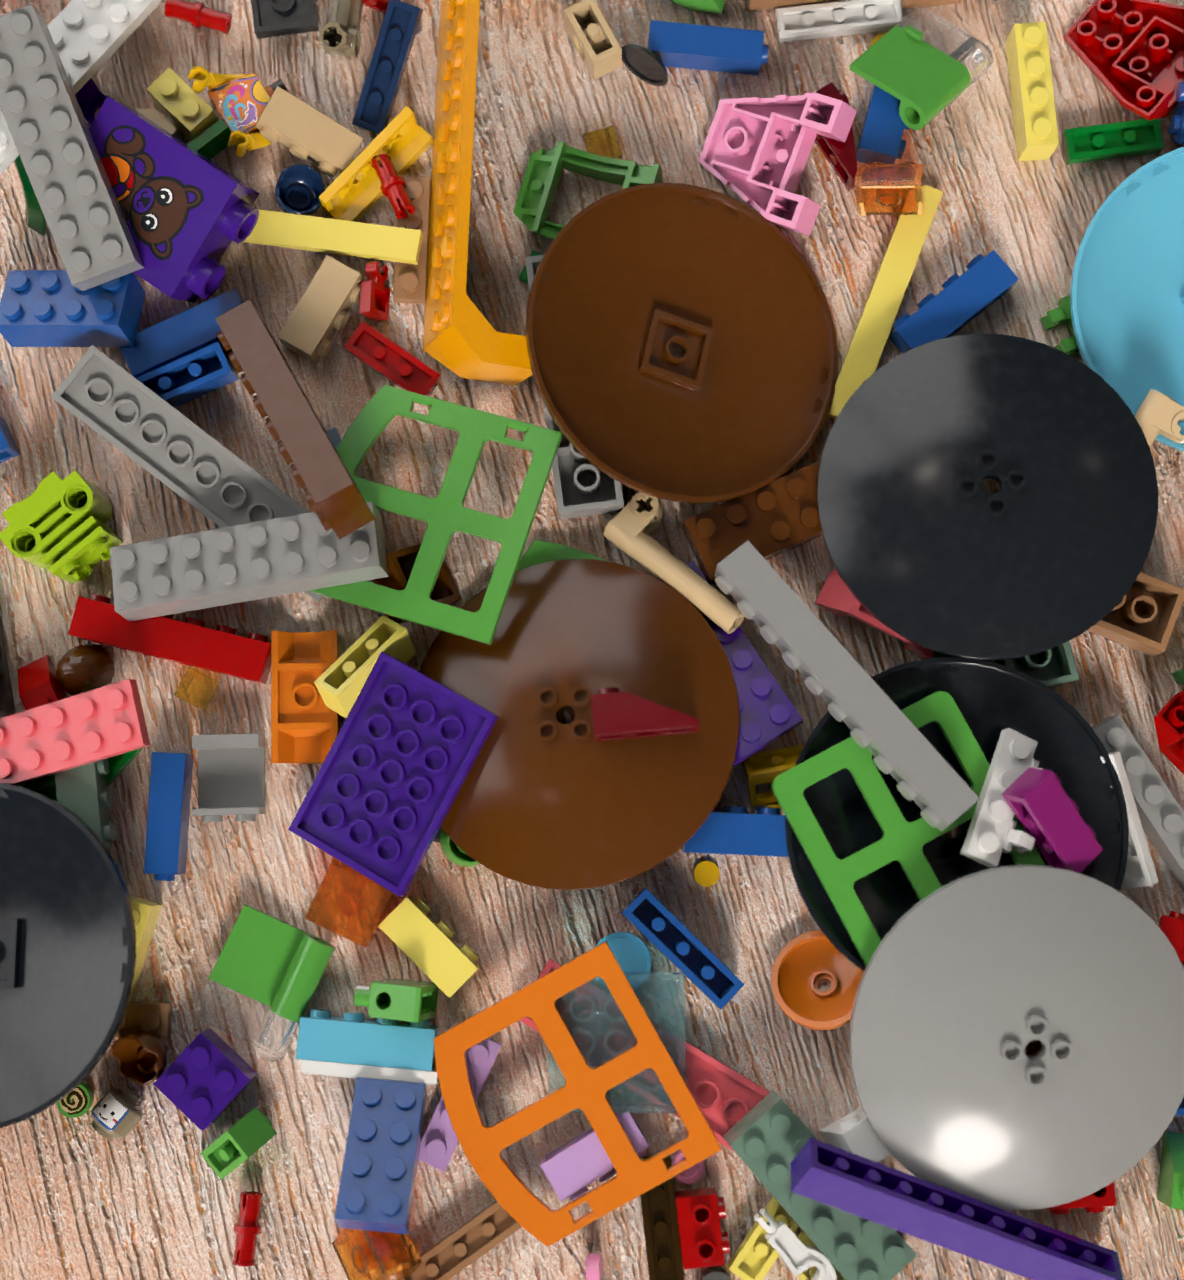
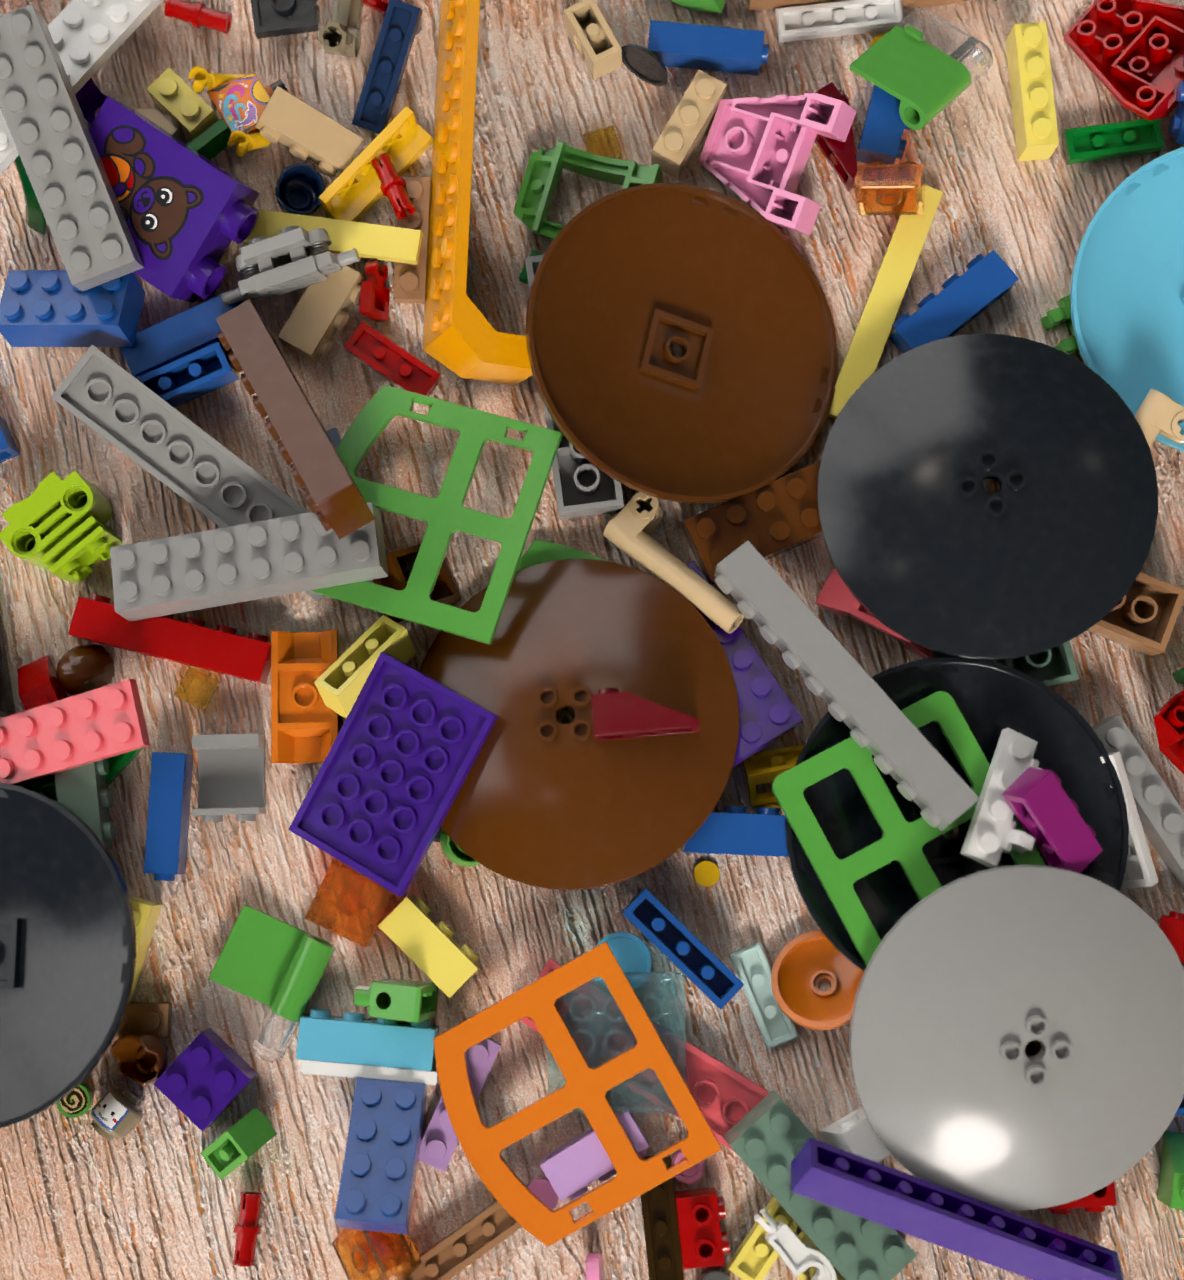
(286, 263): none -> light grey piece
(544, 1191): none -> bright pink tile
(688, 124): none -> tan brick
(755, 972): none -> light aqua tile

